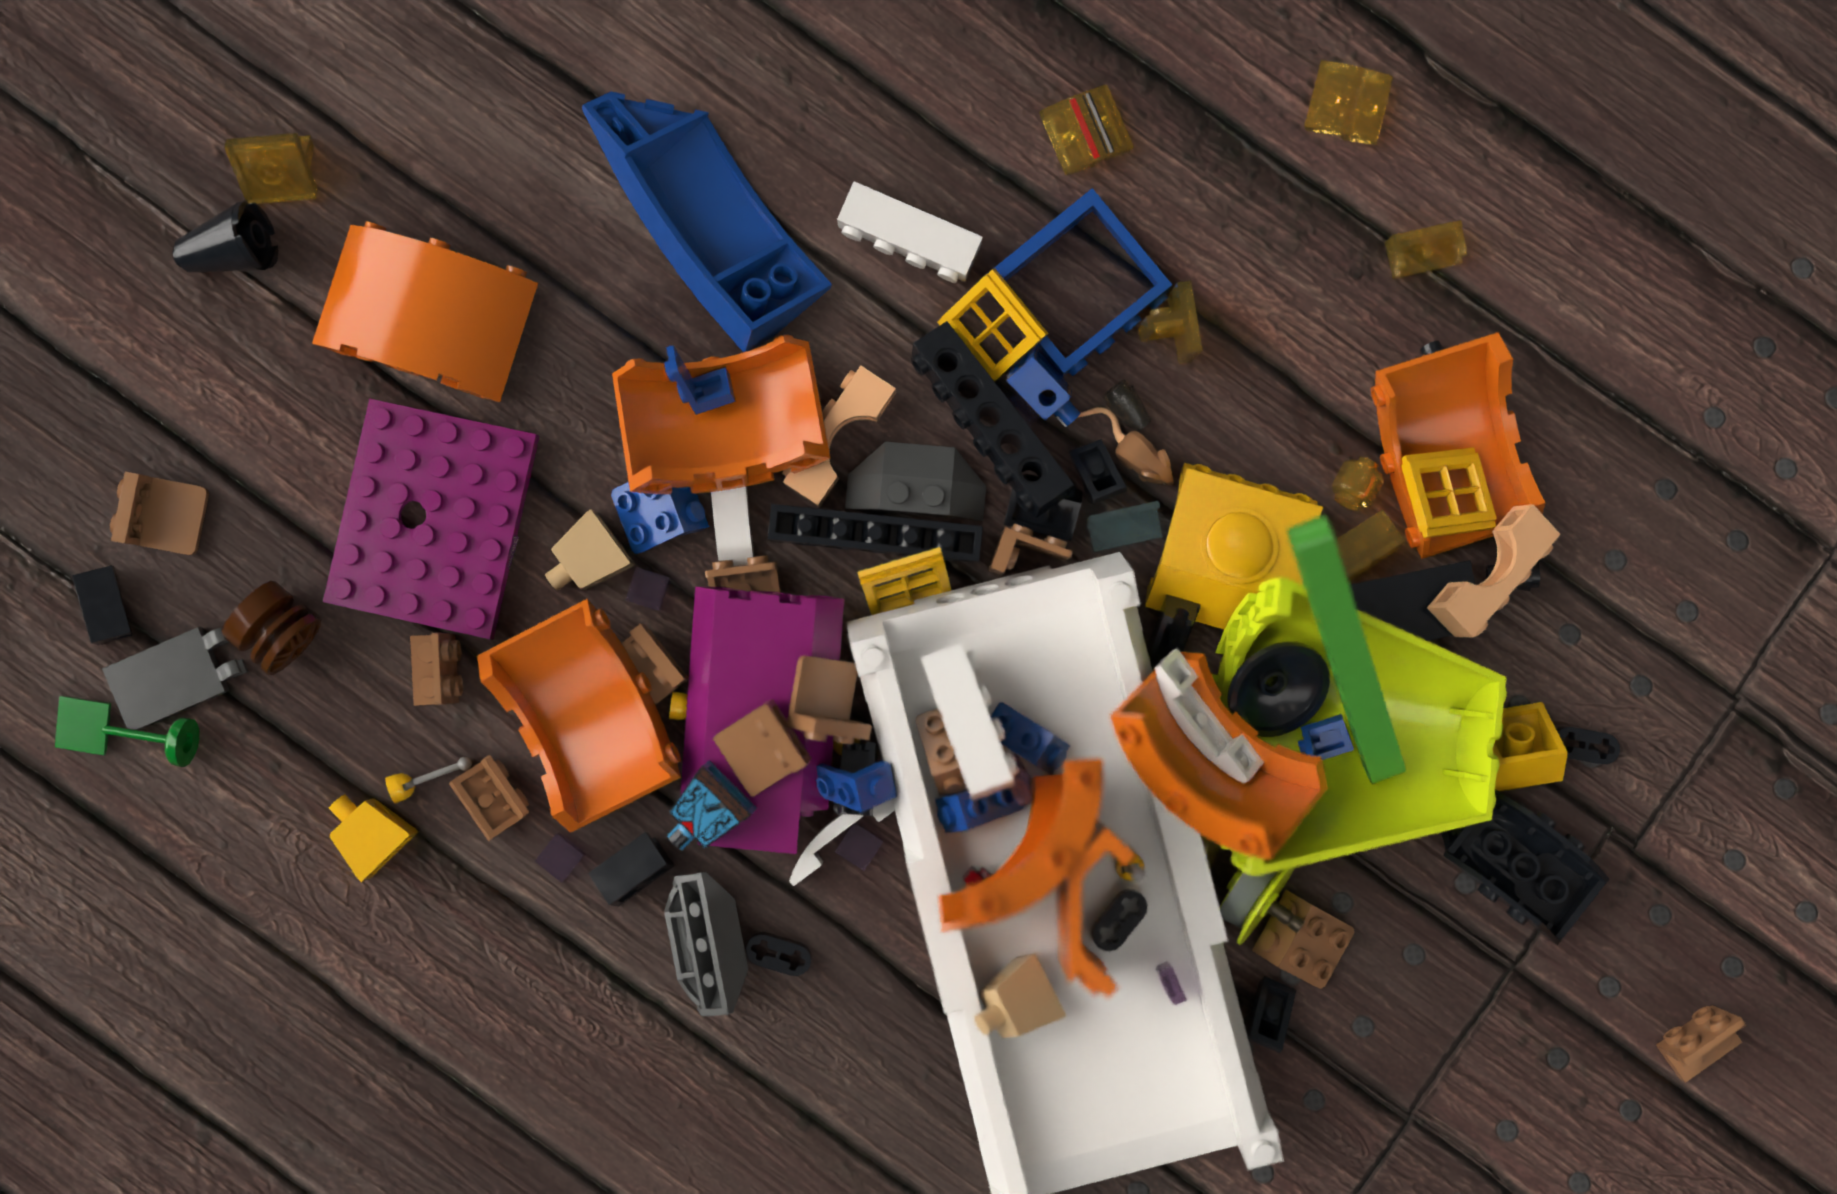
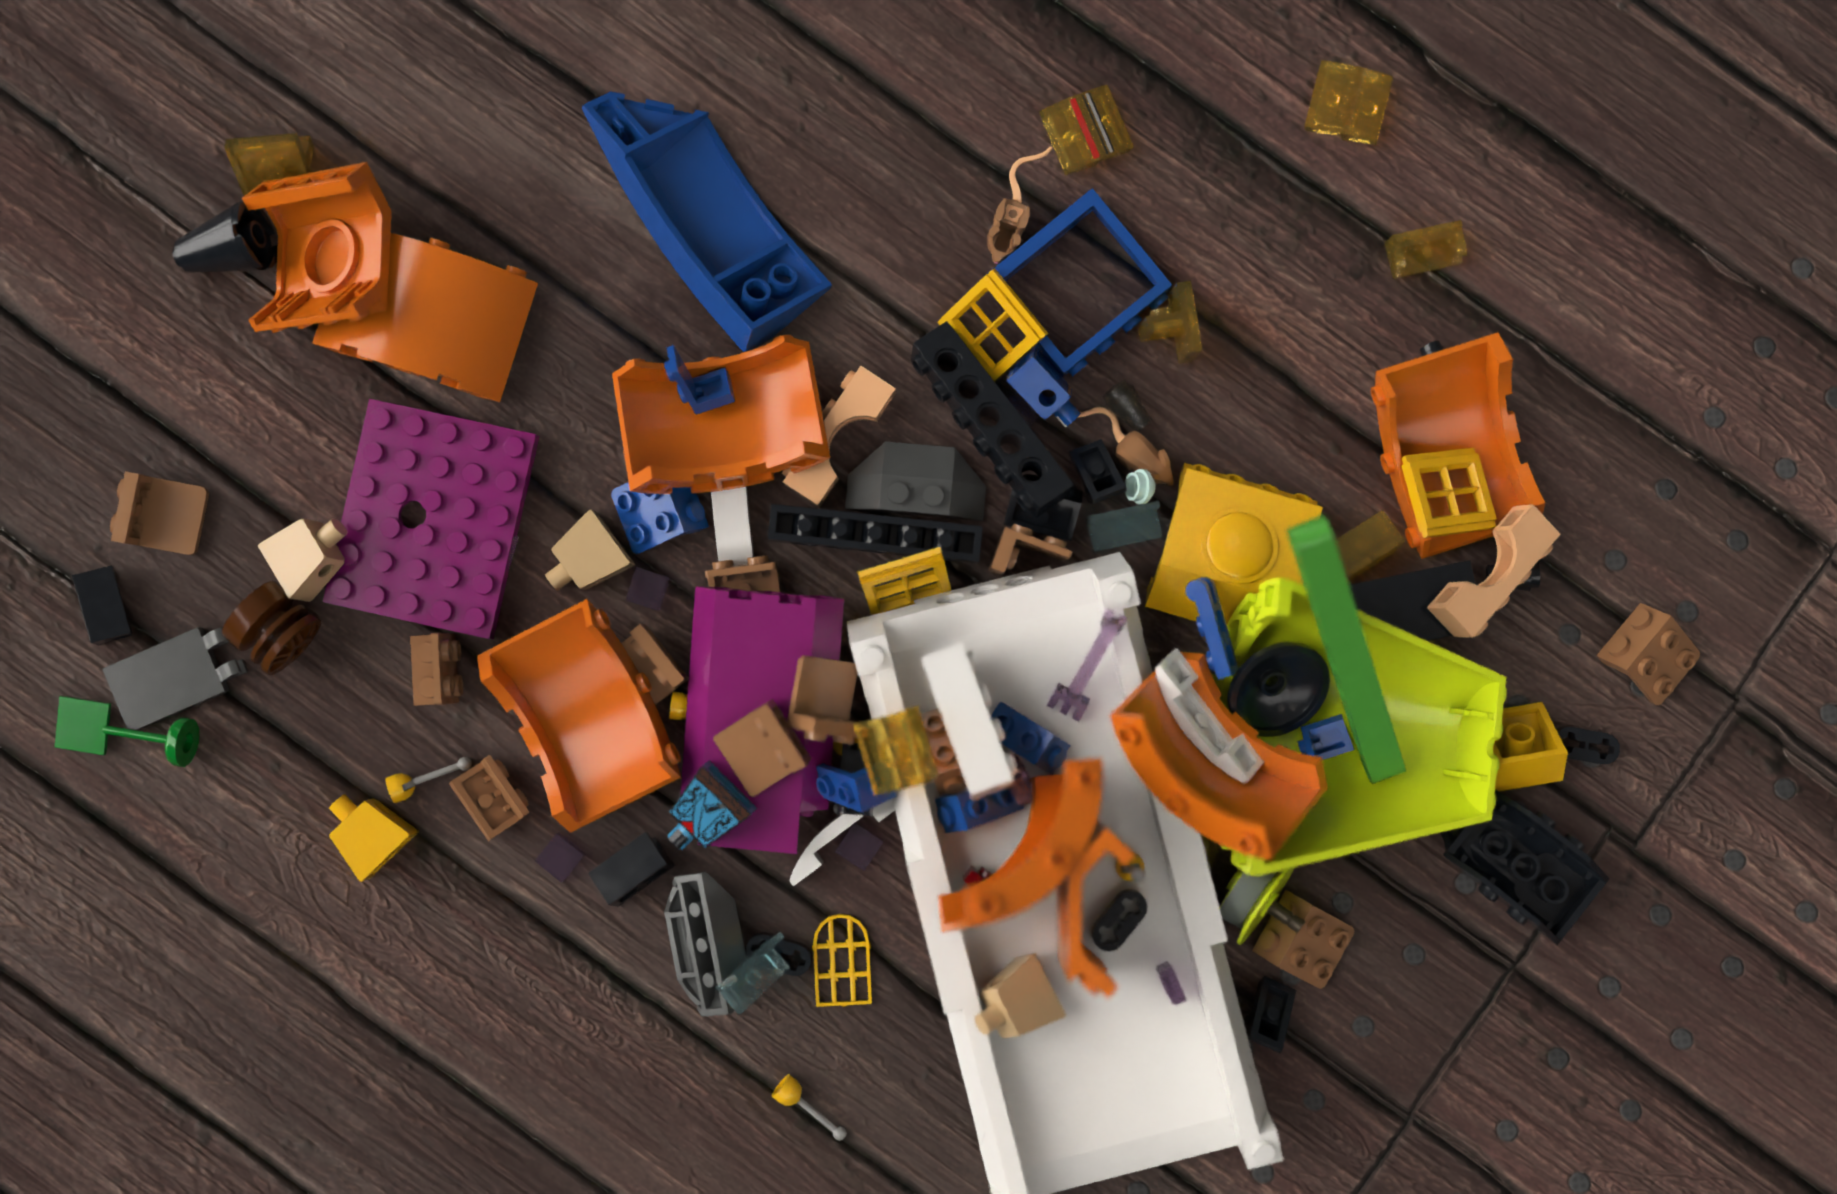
(305, 556): none -> tan torso
(329, 247): none -> orange panel
(753, 975): none -> clear light blue panel
(789, 1093): none -> hinge
(851, 945): none -> yellow window
(896, 751): none -> clear yellow bracket
(908, 231): white brick -> none
(1010, 217): none -> medium nougat animal
(1073, 695): none -> clear purple hinge
(1140, 486): none -> light aqua plate
(1171, 628): black hinge -> none
(1213, 626): none -> blue plate
(1357, 483): clear yellow head -> none
(1651, 652): none -> medium nougat bracket
(1700, 1041): medium nougat bracket -> none

